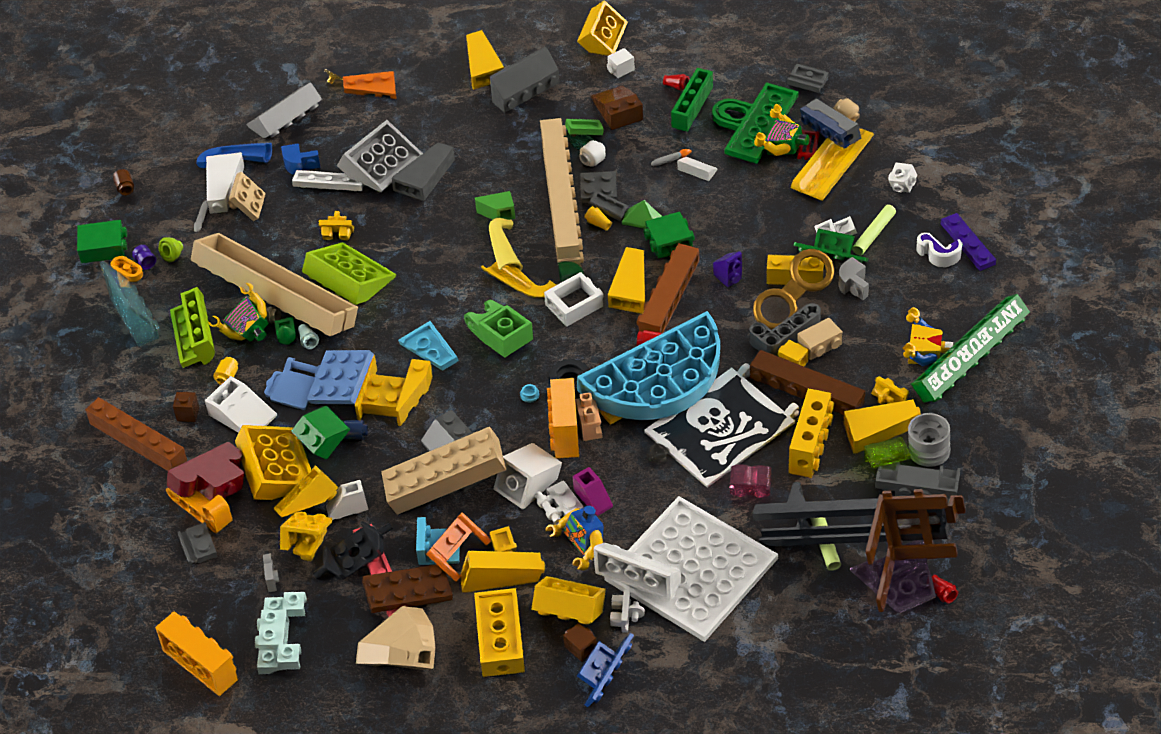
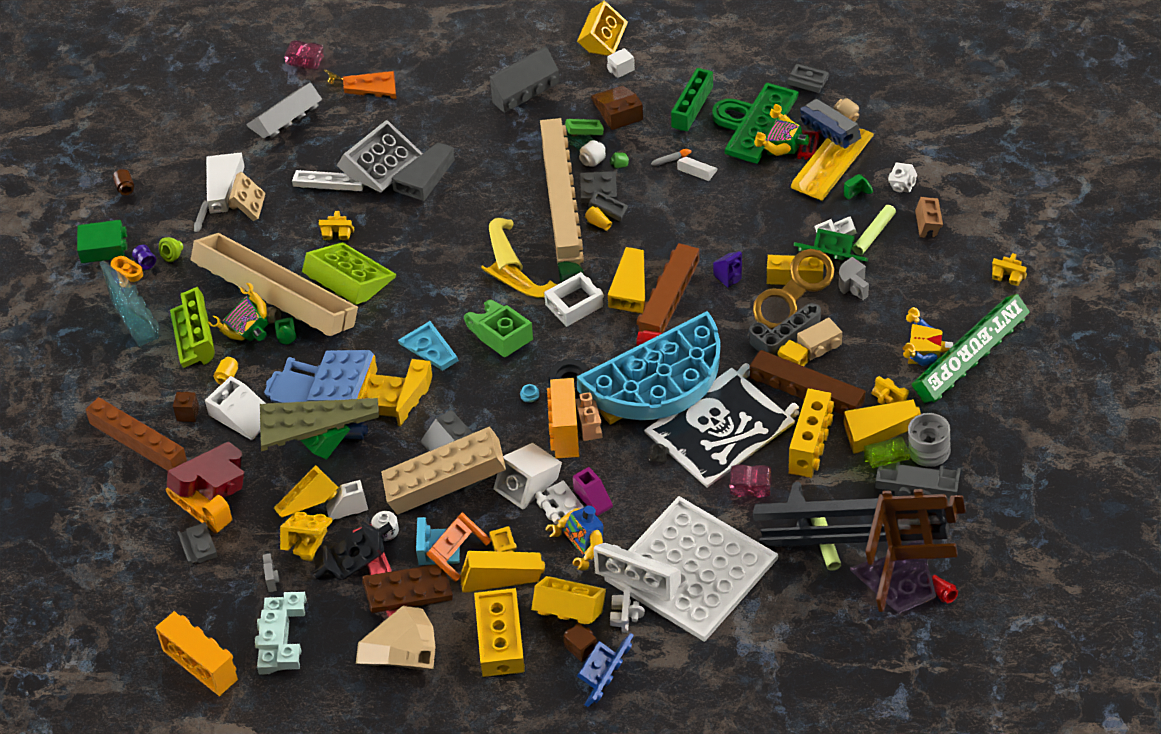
(255, 152): blue animal -> none
(271, 460): yellow slope -> none
(299, 161): blue brick -> none
(304, 54): none -> clear pink brick
(307, 419): none -> olive wing
(308, 337): light aqua cone -> none
(381, 519): none -> white head
(482, 59): yellow slope -> none
(496, 206): bright green slope -> none
(619, 160): none -> bright green piece
(638, 214): bright green slope -> none
(667, 232): green brick -> none
(676, 81): red cone -> none
(856, 185): none -> green plate
(928, 216): none -> medium nougat hinge
(936, 252): white animal -> none
(970, 242): dark purple plate -> none
(1011, 267): none -> yellow hips

